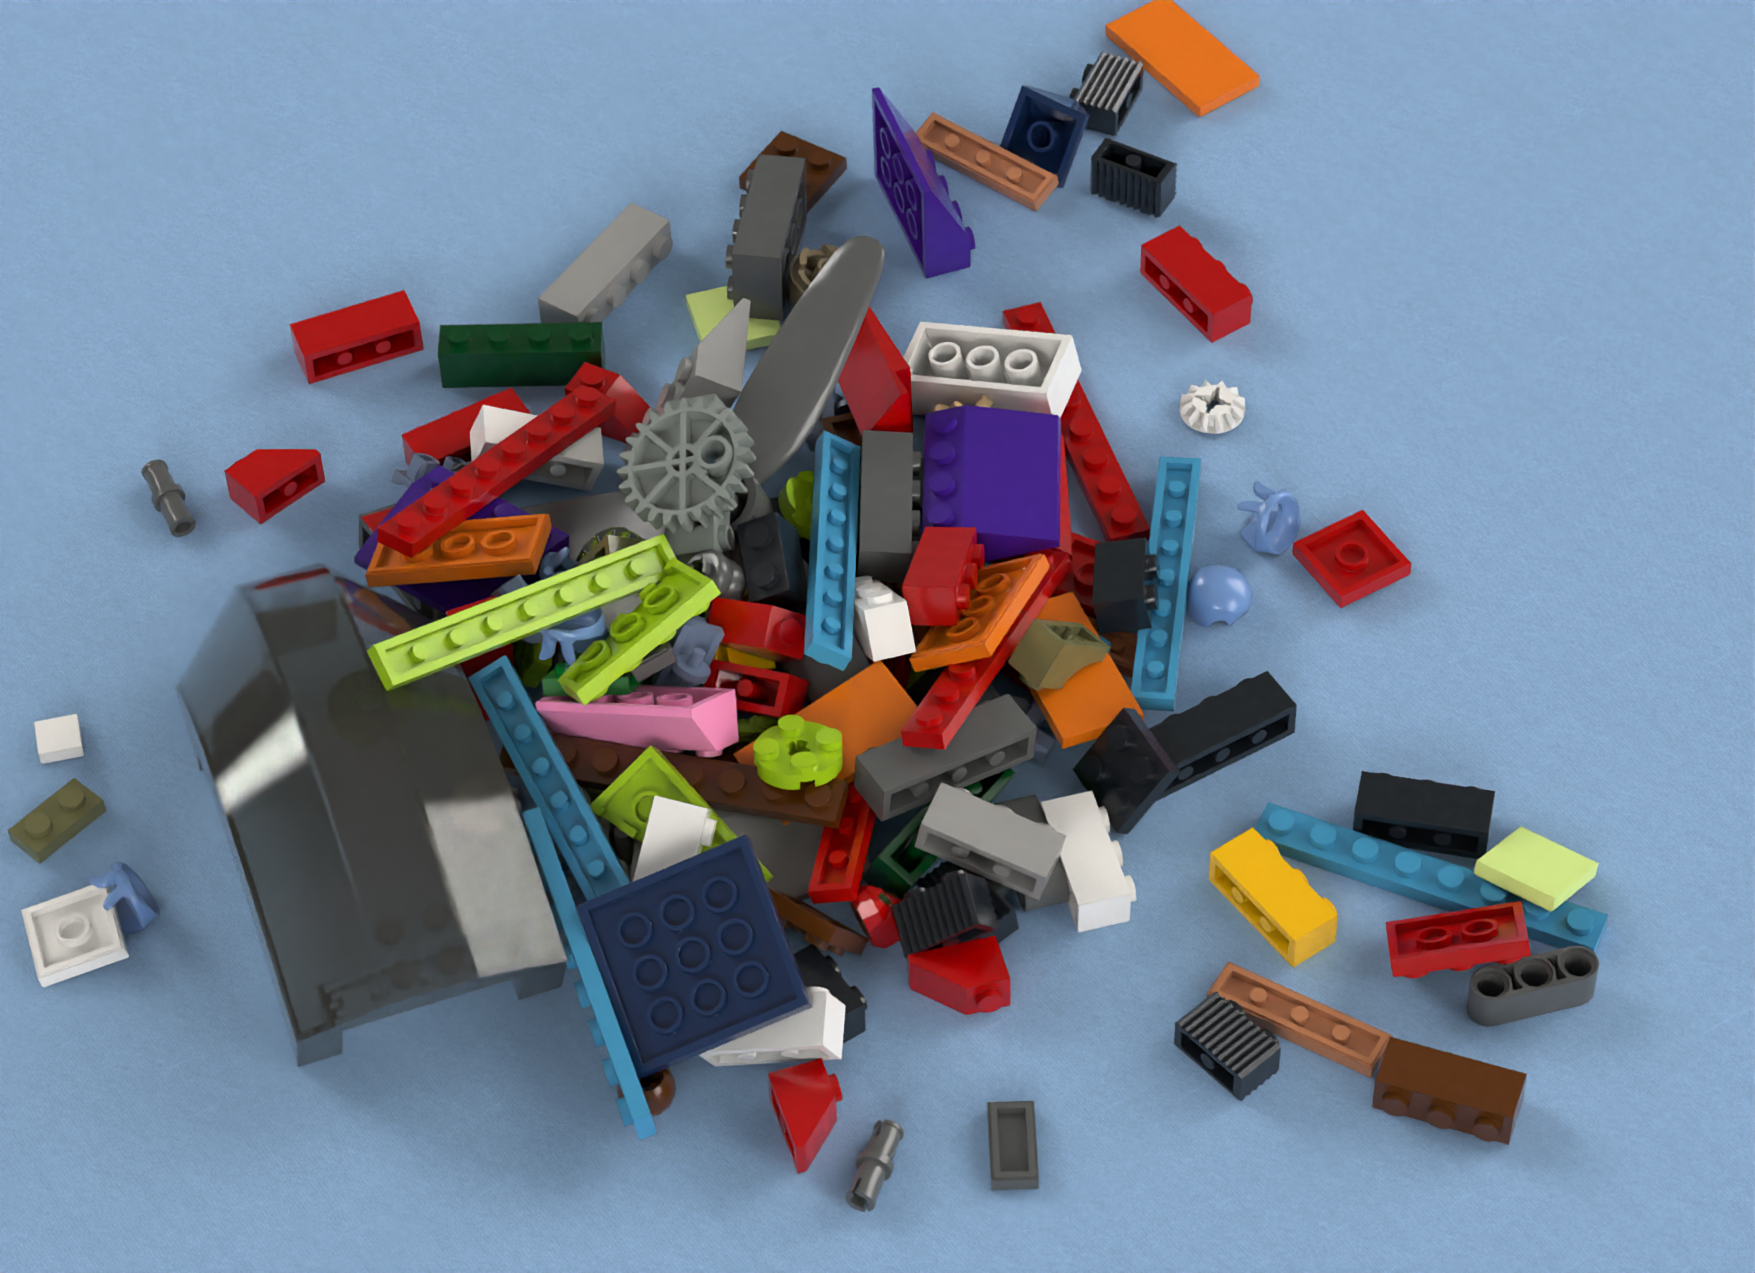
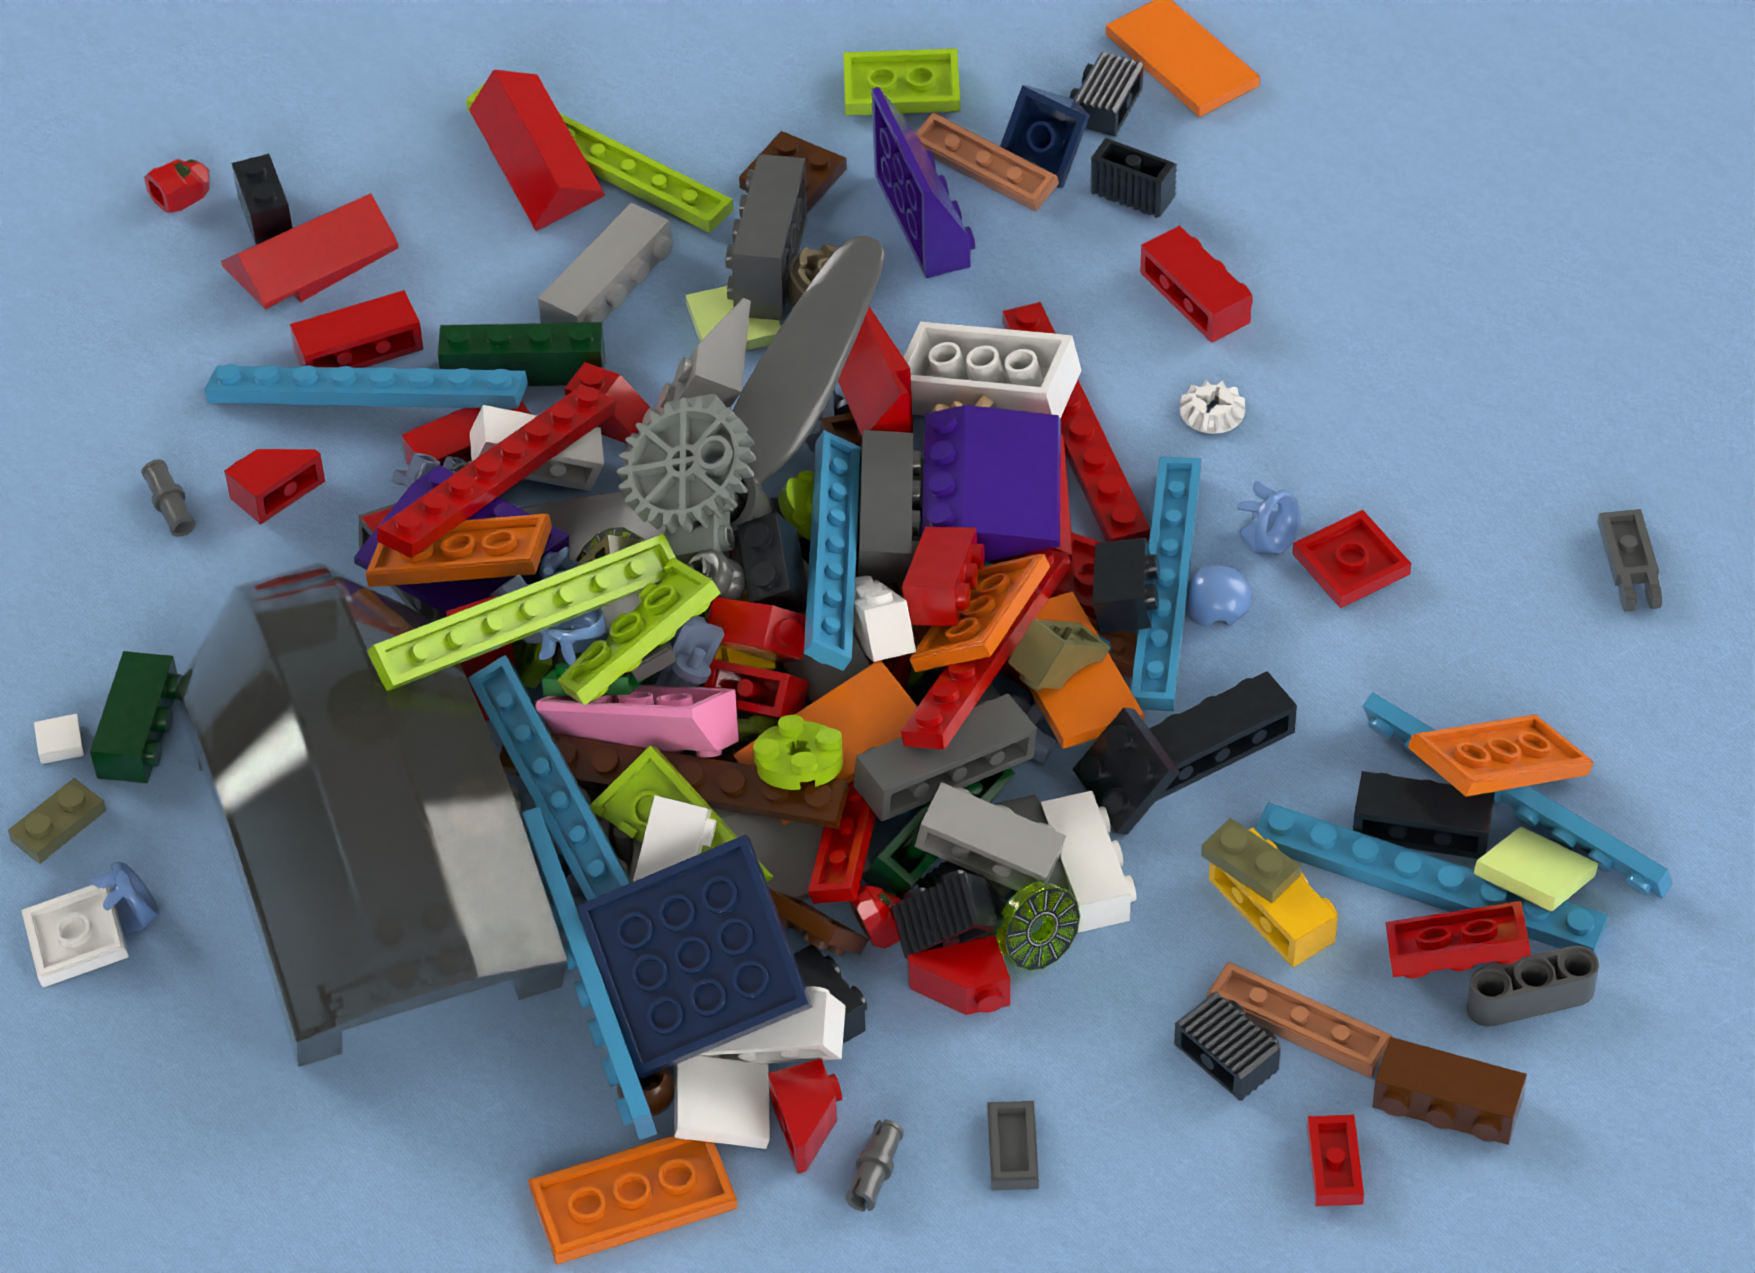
(135, 717): none -> dark green brick
(178, 184): none -> red rock
(261, 197): none -> black brick
(313, 253): none -> red slope
(366, 386): none -> dark azure plate
(533, 147): none -> red slope
(630, 1195): none -> orange tile
(646, 177): none -> lime plate
(722, 1101): none -> white tile
(909, 78): none -> lime plate
(1054, 936): none -> tile
(1250, 860): none -> olive plate
(1335, 1160): none -> red plate
(1500, 755): none -> orange tile
(1534, 808): none -> dark azure plate
(1630, 556): none -> dark grey hinge

